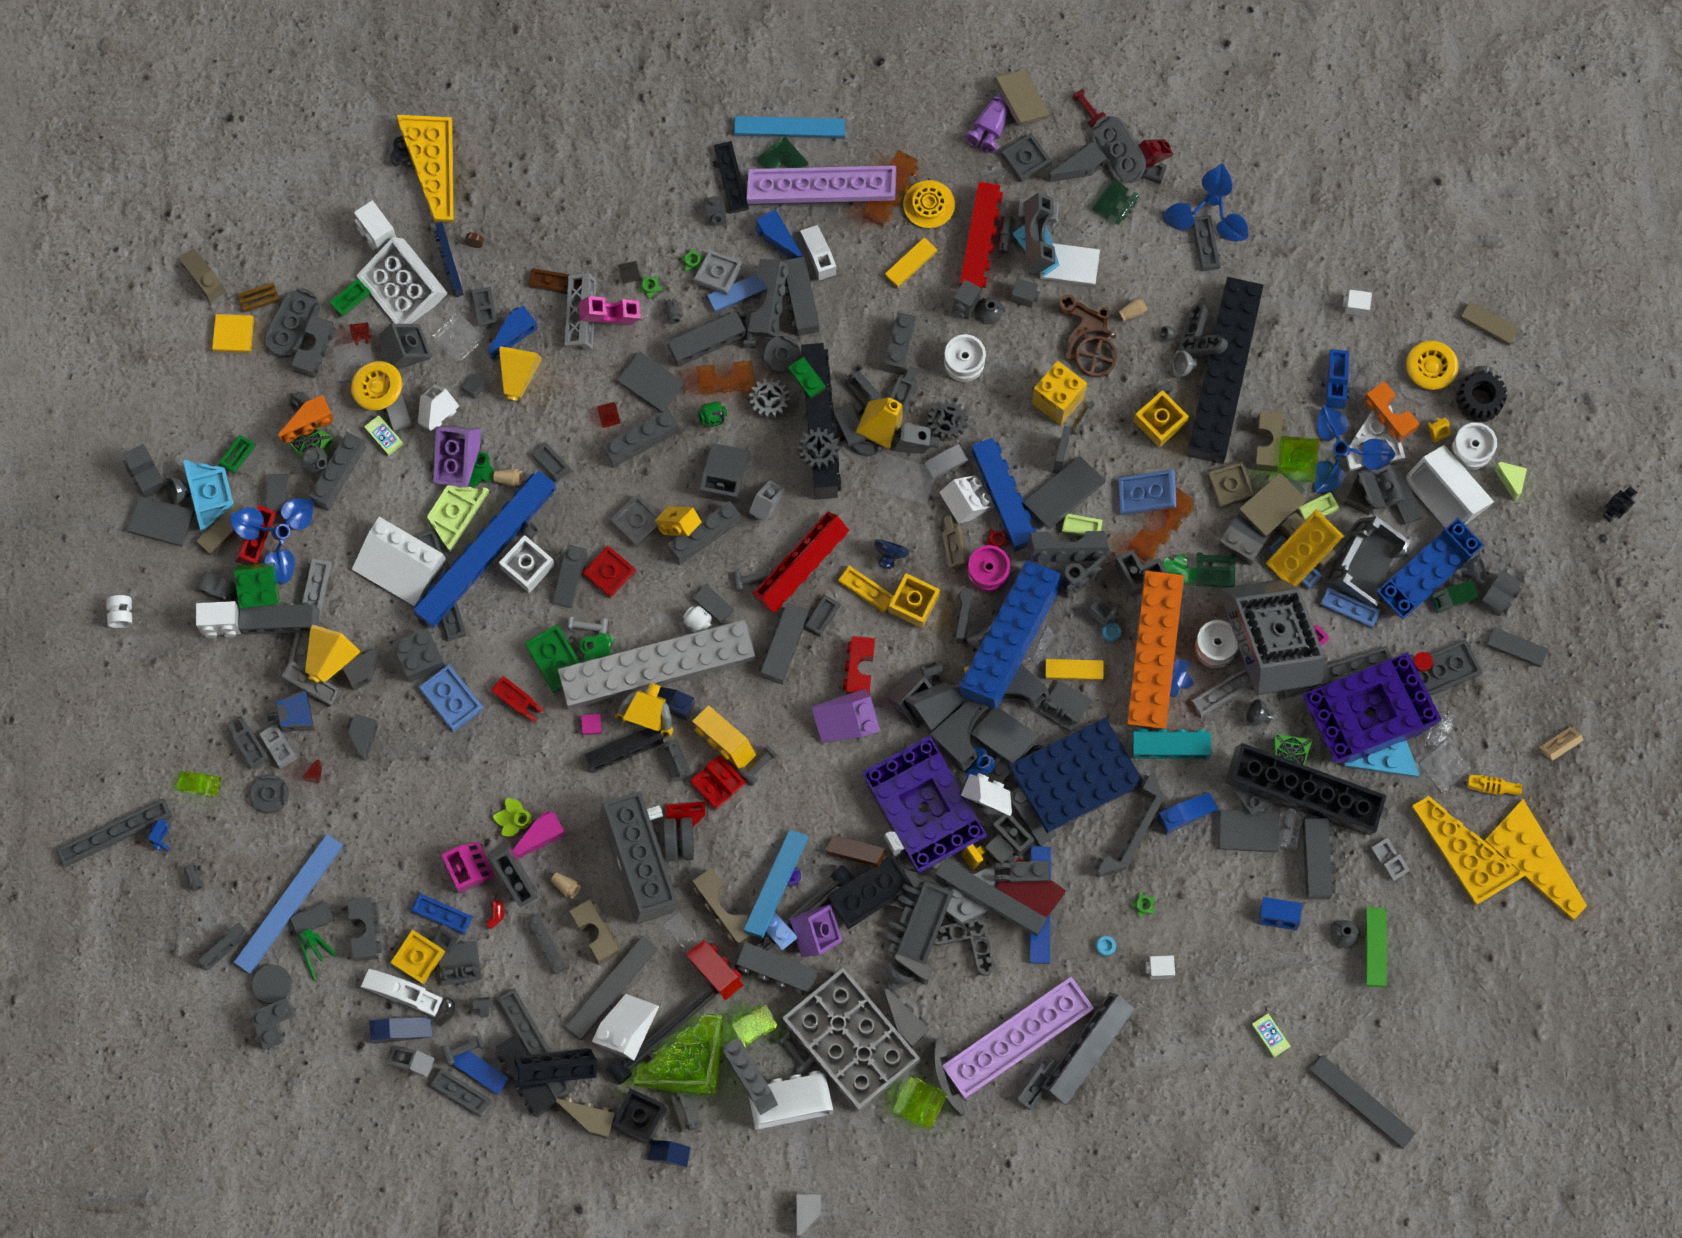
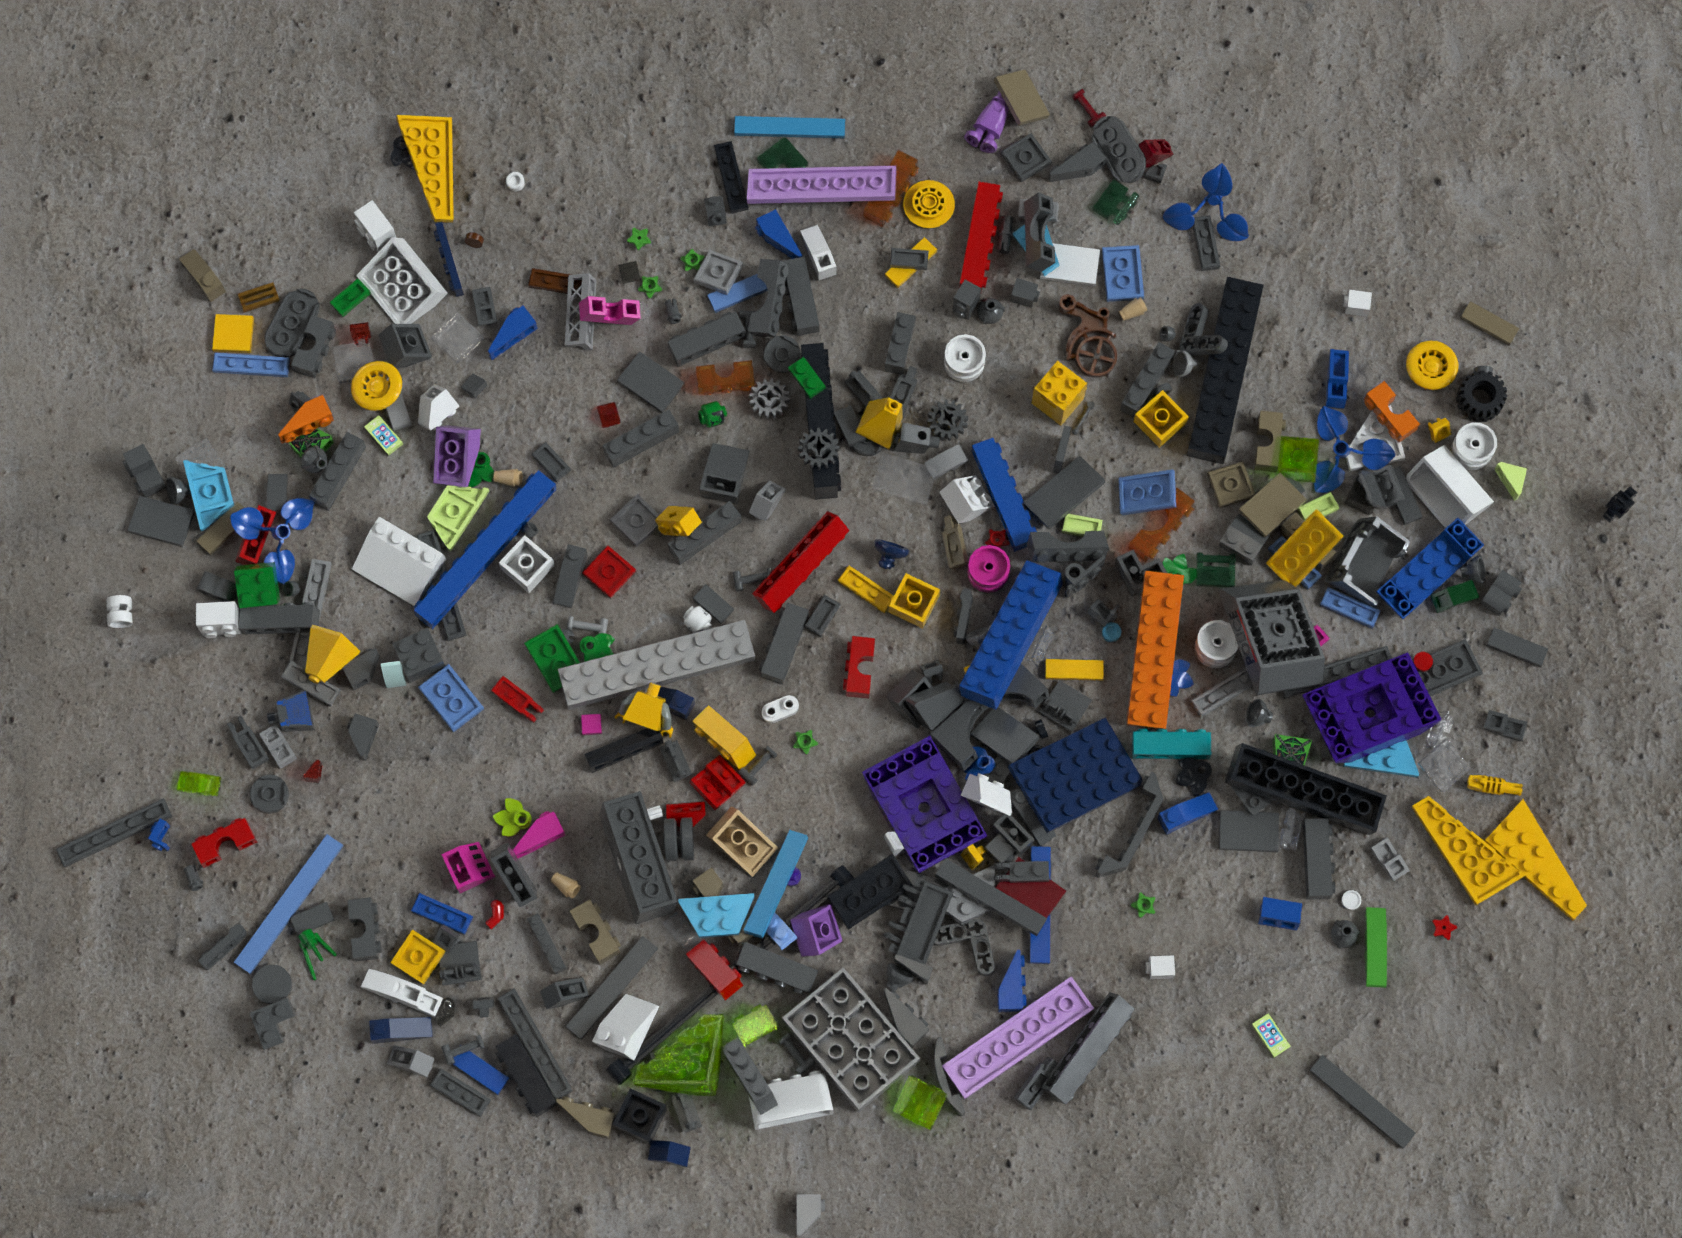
(208, 846): none -> red arch
(228, 466): green tile -> none
(251, 365): none -> medium blue tile
(291, 588): none -> dark grey hinge
(393, 674): none -> light aqua slope
(515, 181): none -> white tile
(517, 370): yellow slope -> none
(556, 1069): black fence -> none
(564, 993): none -> dark grey slope
(634, 238): none -> bright green plate
(717, 914): none -> medium azure wing
(742, 841): none -> tan slope
(780, 709): none -> white plate
(805, 746): none -> bright green plate
(846, 717): medium lavender slope -> none
(856, 851): reddish brown tile -> none
(909, 259): none -> dark grey tile
(1010, 991): none -> blue slope
(1041, 729): none -> black tile
(1105, 946): medium azure tile -> none
(1122, 273): none -> medium blue tile
(1147, 379): none -> dark grey brick
(1191, 777): none -> black plate
(1351, 900): none -> white piece
(1439, 931): none -> red plate
(1505, 726): none -> dark grey slope
(1561, 743): tan plate -> none

